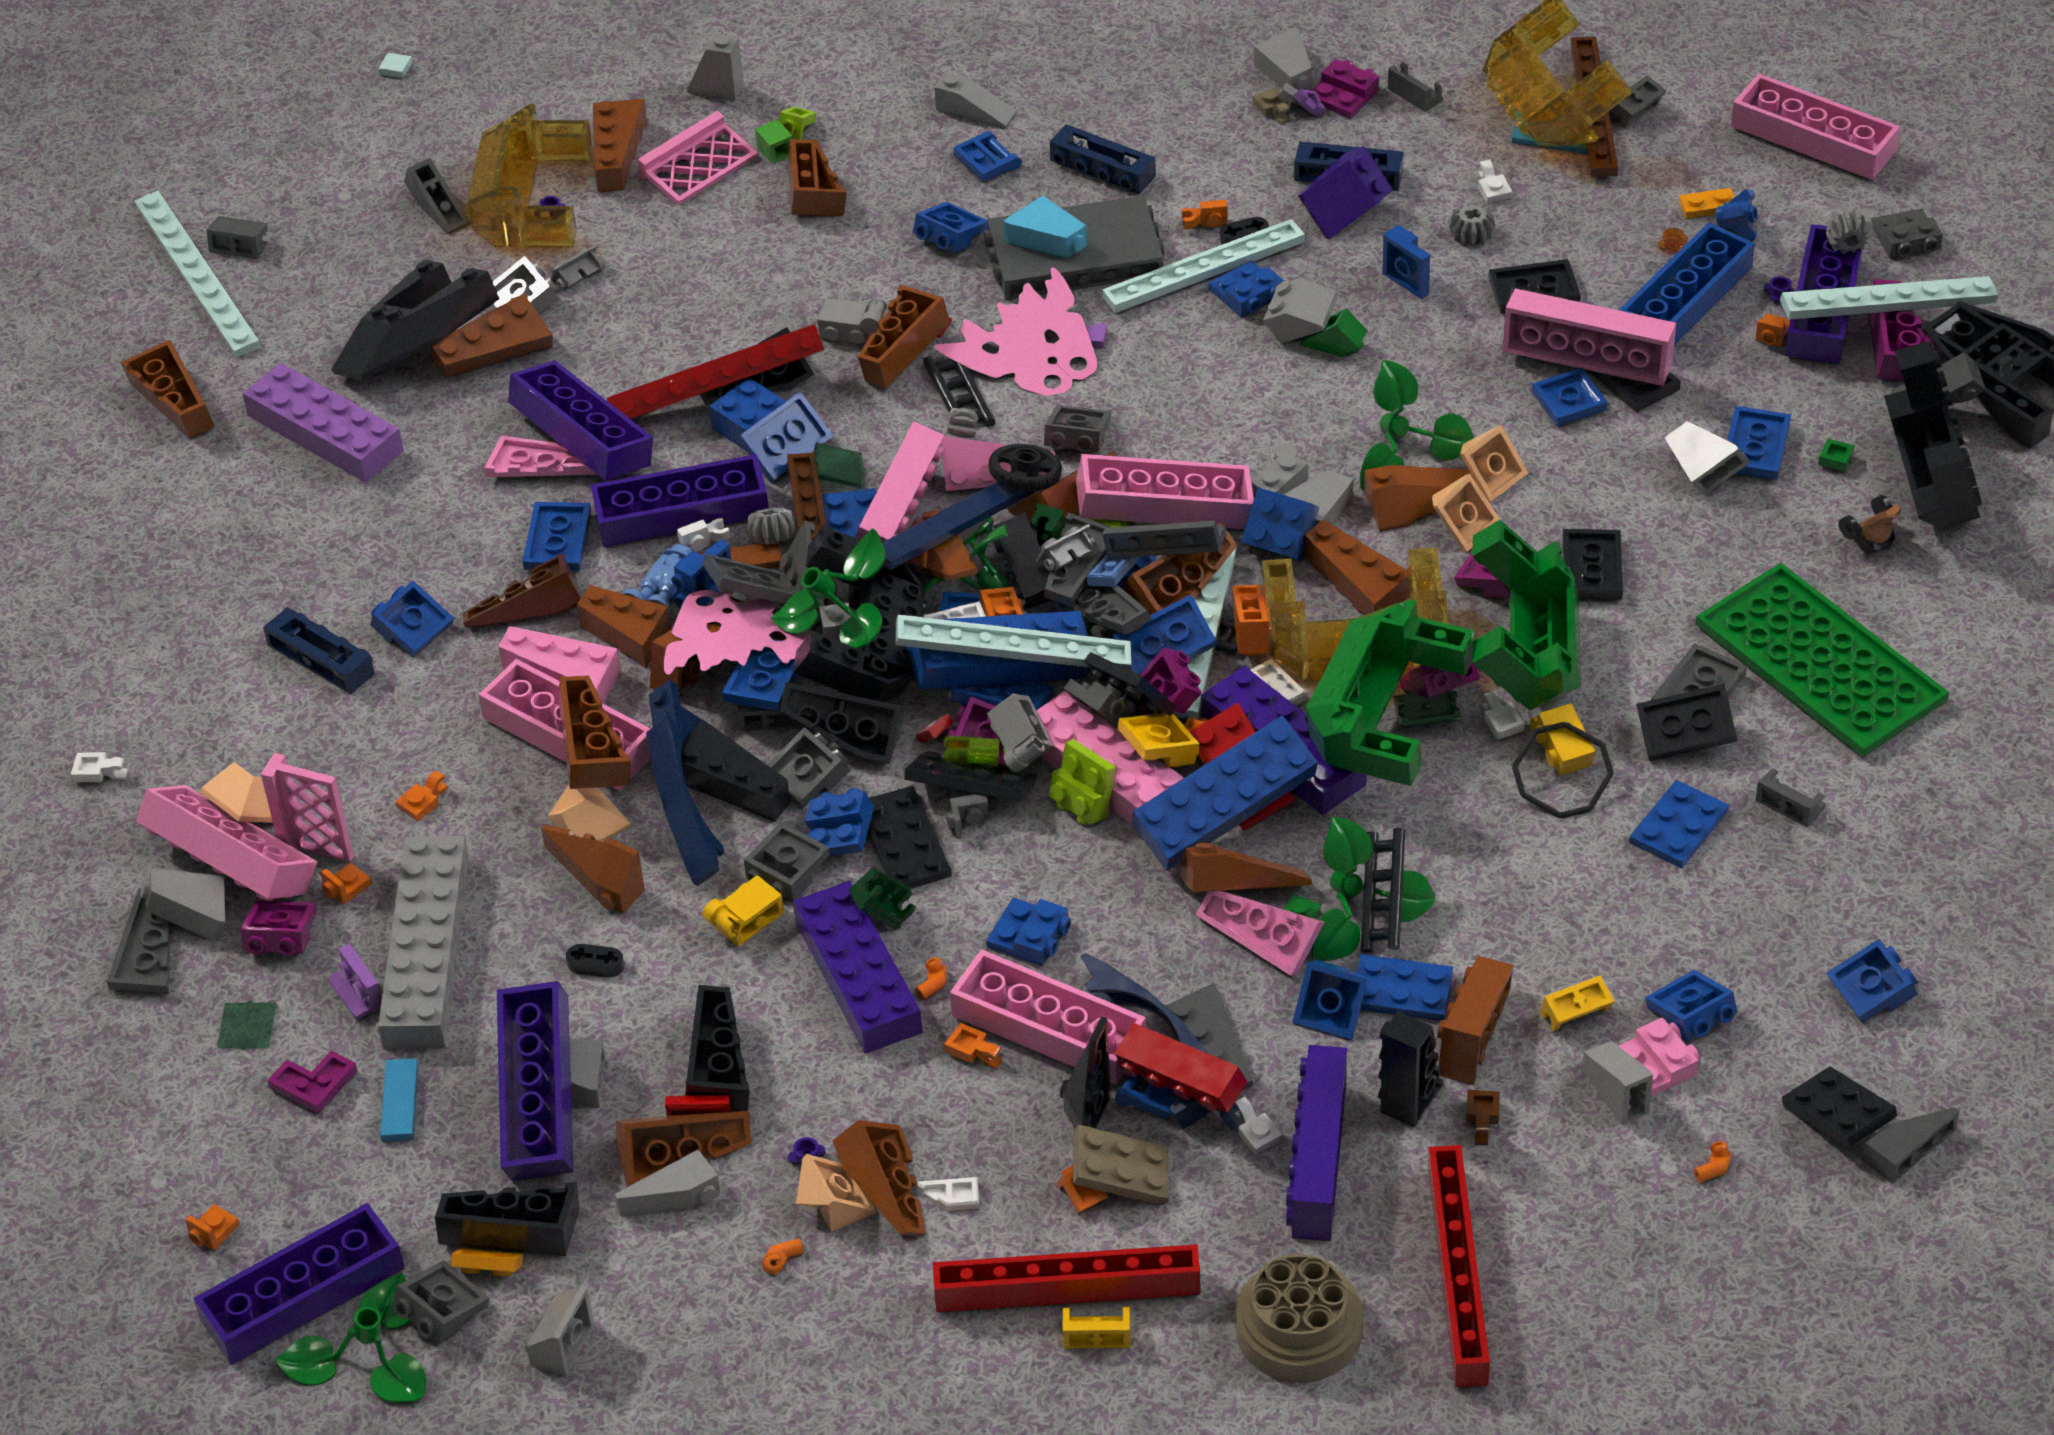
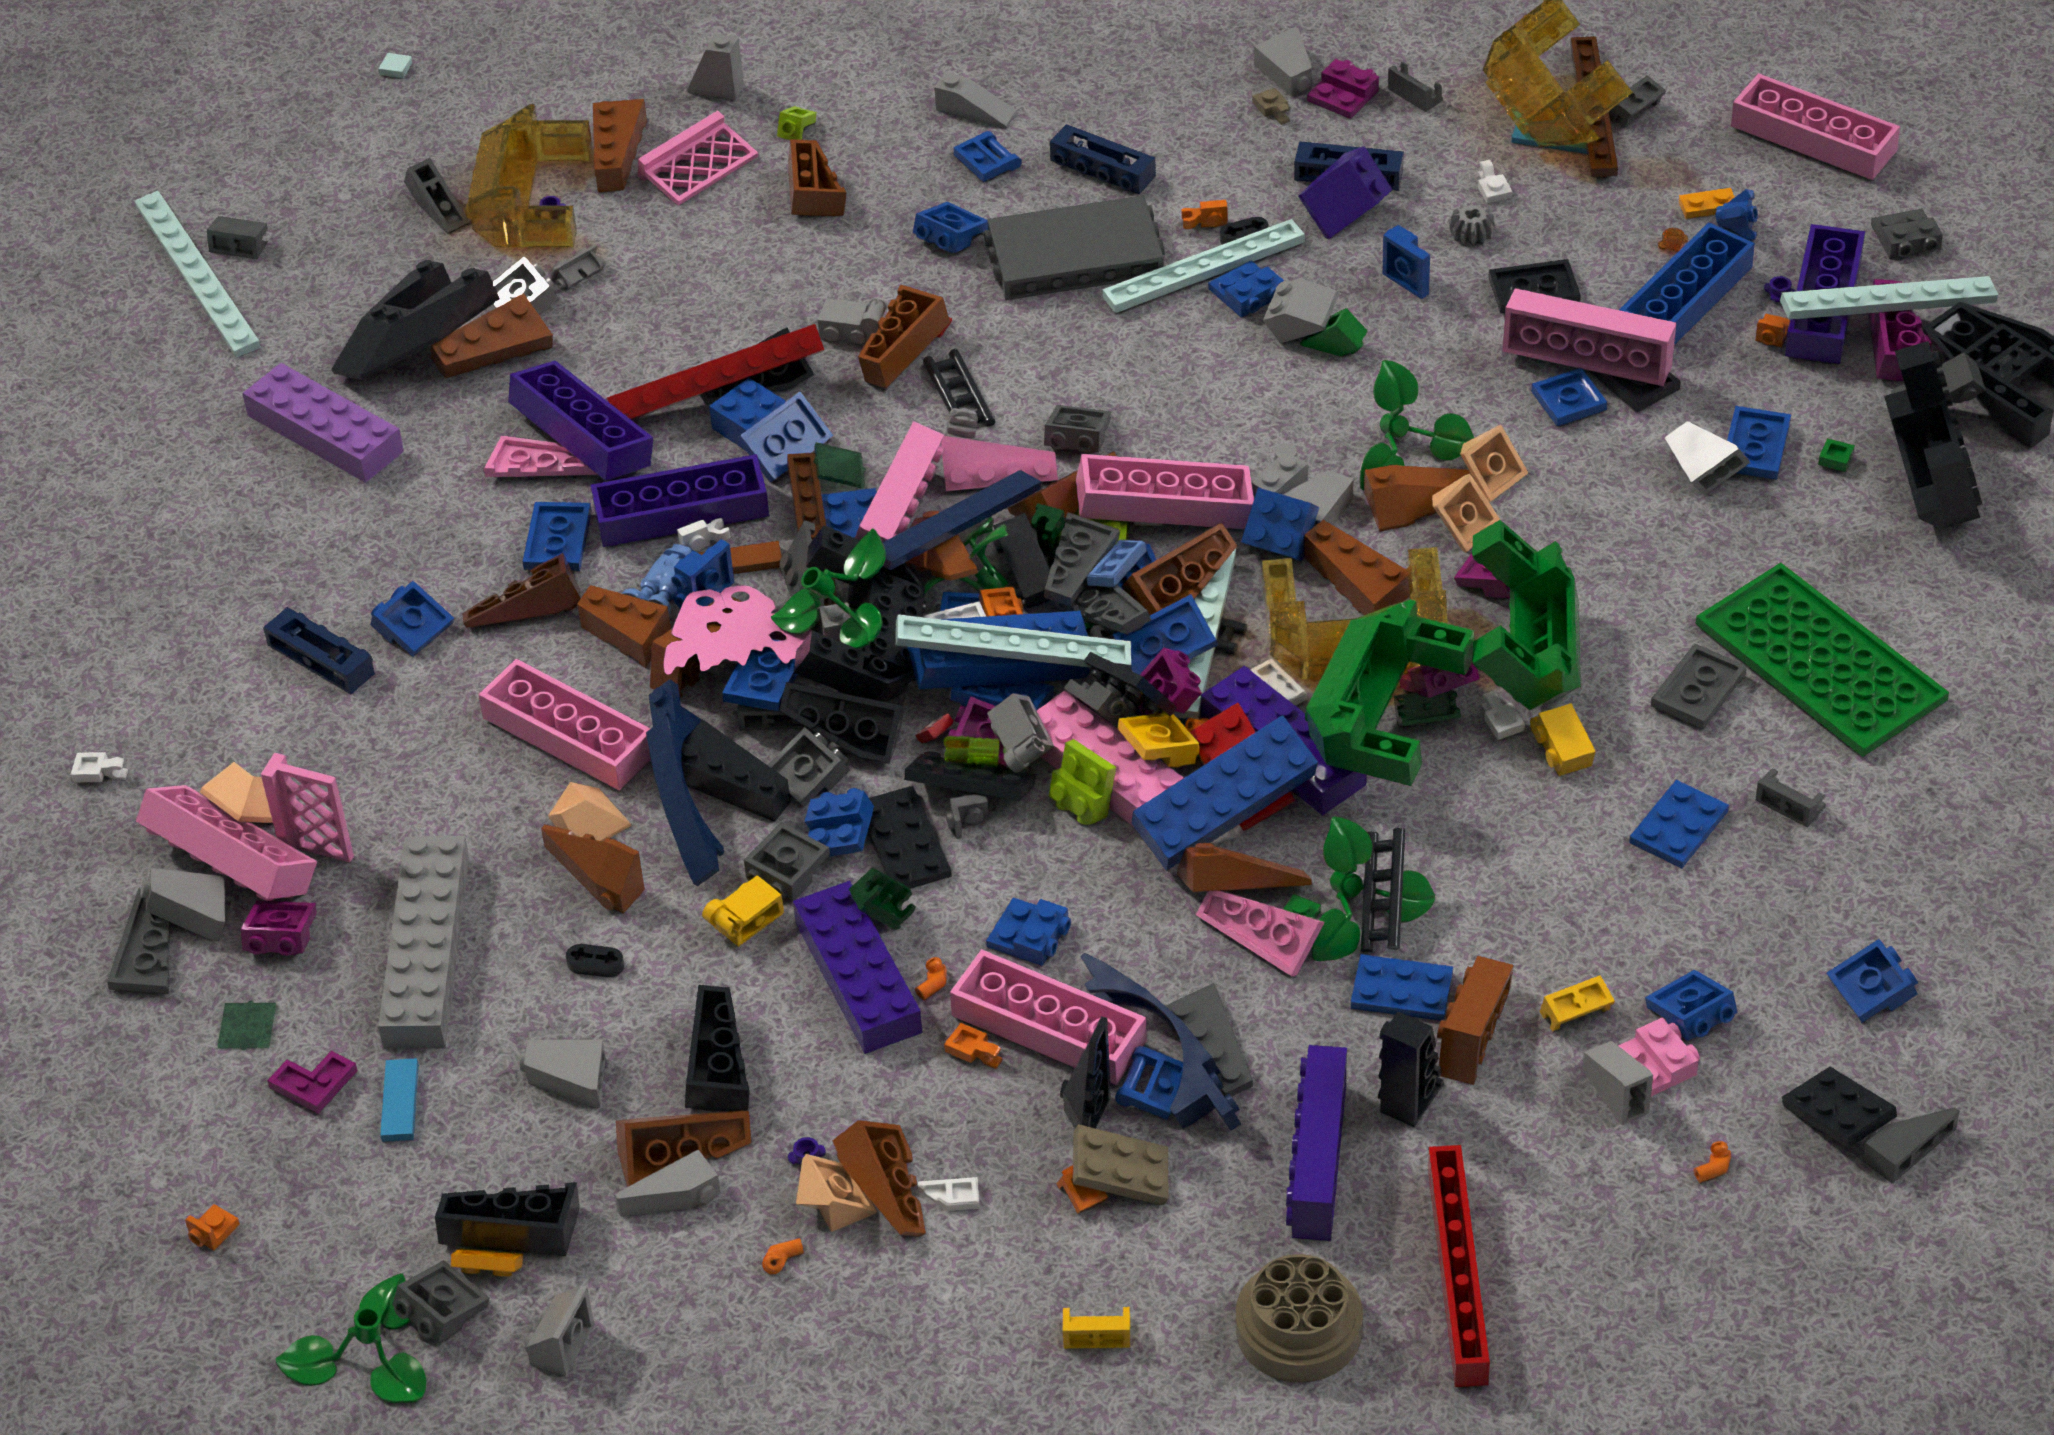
(168, 386): dark orange wedge -> none
(299, 1283): dark purple brick -> none
(345, 883): orange bracket -> none
(355, 984): medium lavender bracket -> none
(421, 800): orange plate -> none
(534, 1081): dark purple brick -> none
(562, 657): bright pink wedge -> none
(590, 743): dark orange wedge -> none
(696, 1104): red tile -> none
(749, 580): dark grey plate -> none
(771, 526): light grey gear -> none
(773, 141): bright green brick -> none
(1023, 342): bright pink piece -> none
(1025, 463): black wheel -> none
(1045, 229): medium azure slope -> none
(1066, 1278): red brick -> none
(1074, 541): light grey hinge -> none
(1097, 334): medium lavender tile -> none
(1163, 539): dark grey fence -> none
(1180, 1068): red brick -> none
(1250, 620): orange slope -> none
(1255, 1130): white plate -> none
(1286, 93): light grey tile -> none
(1310, 101): medium lavender tile -> none
(1330, 999): blue slope -> none
(1482, 1110): reddish brown plate -> none
(1539, 803): black piece -> none
(1595, 562): black plate -> none
(1686, 722): black plate -> none
(1849, 231): light grey gear -> none
(1875, 532): cap -> none

